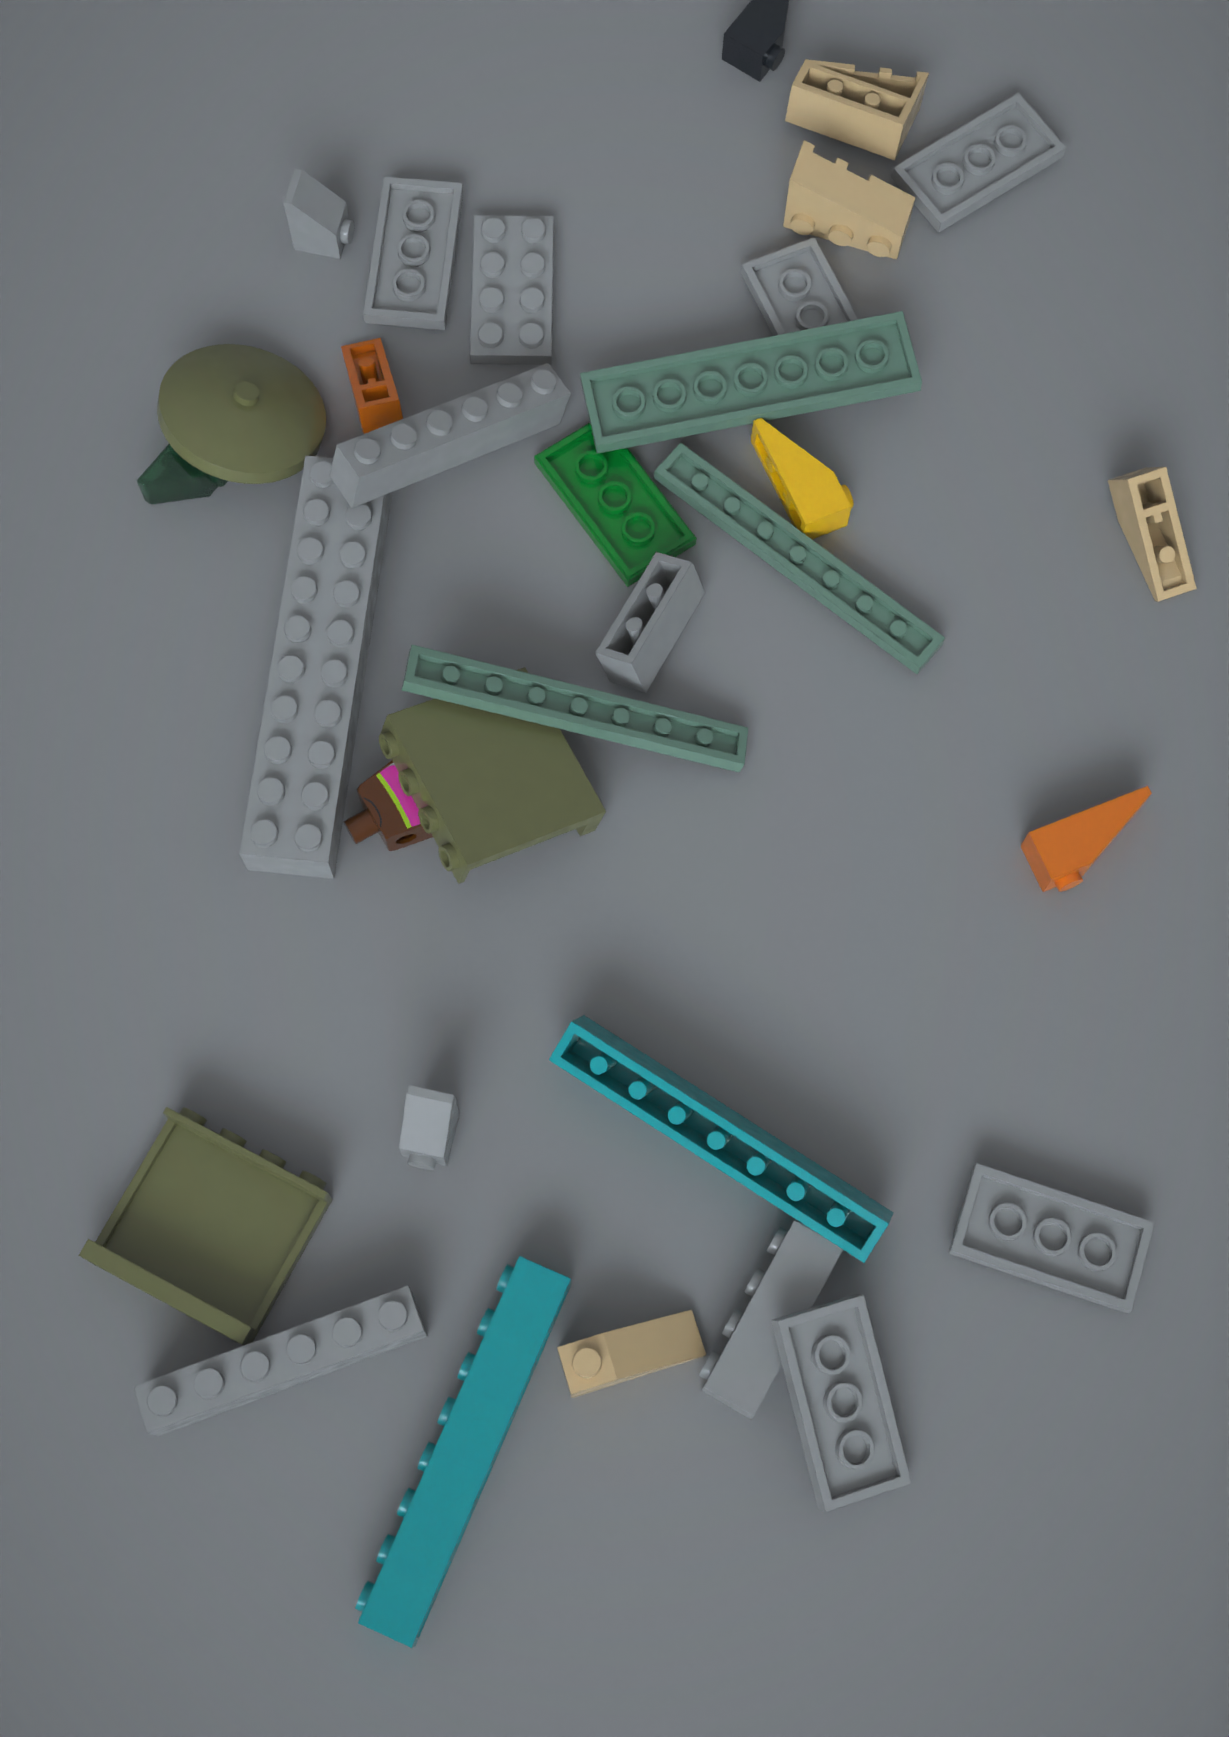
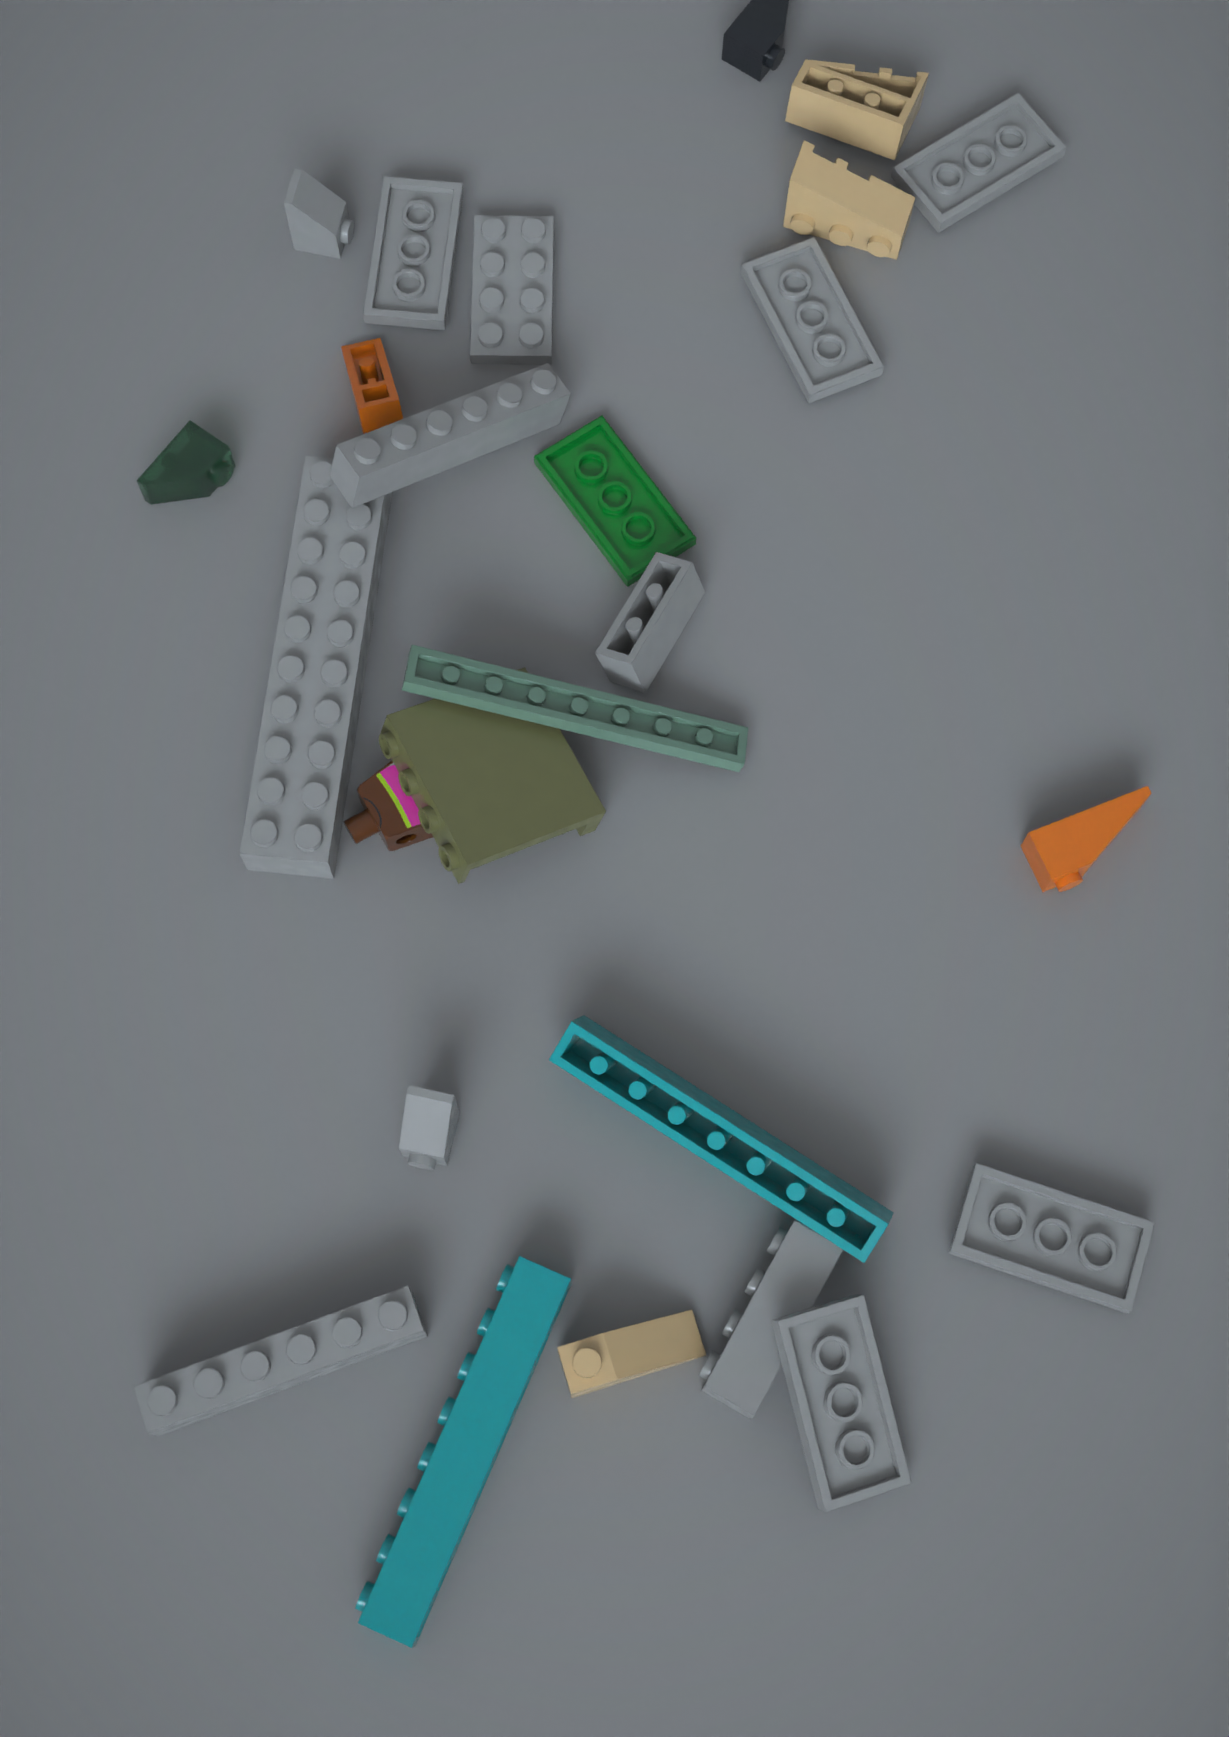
(210, 1226): olive panel -> none
(241, 413): olive dish -> none
(750, 381): sand green plate -> none
(799, 558): sand green plate -> none
(803, 483): yellow slope -> none
(1153, 530): tan slope -> none

